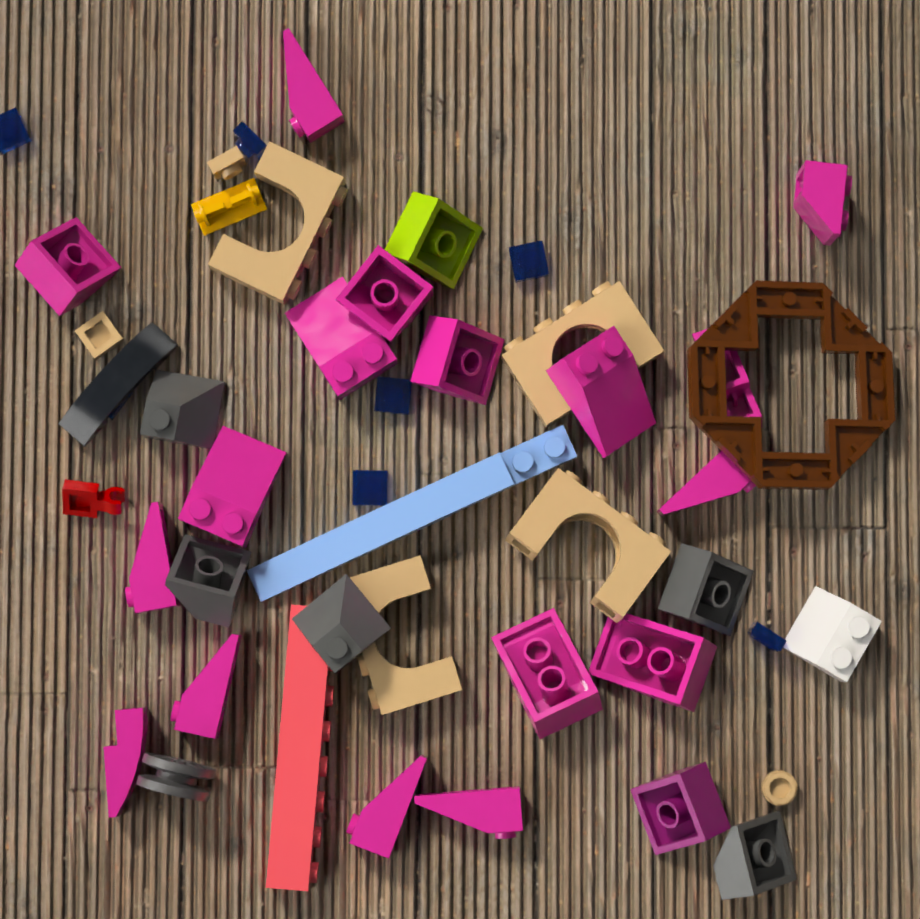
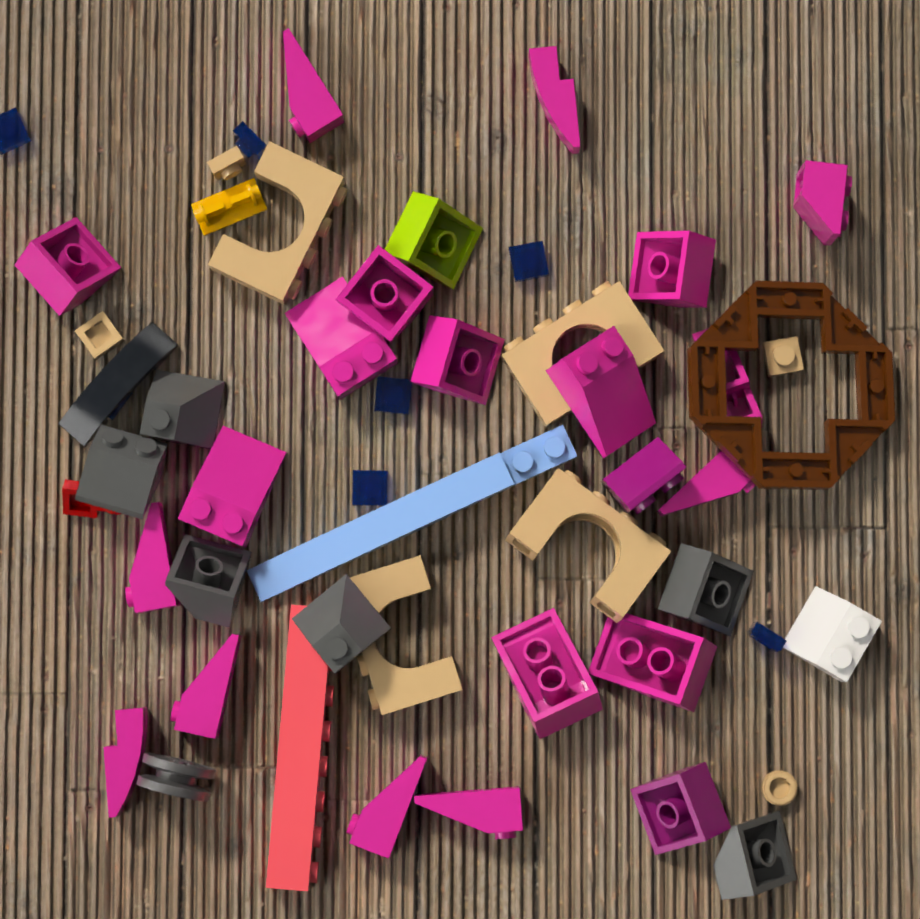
(121, 471): none -> dark grey slope
(555, 95): none -> dark pink slope
(643, 475): none -> magenta slope
(672, 268): none -> dark pink slope
(782, 356): none -> tan plate

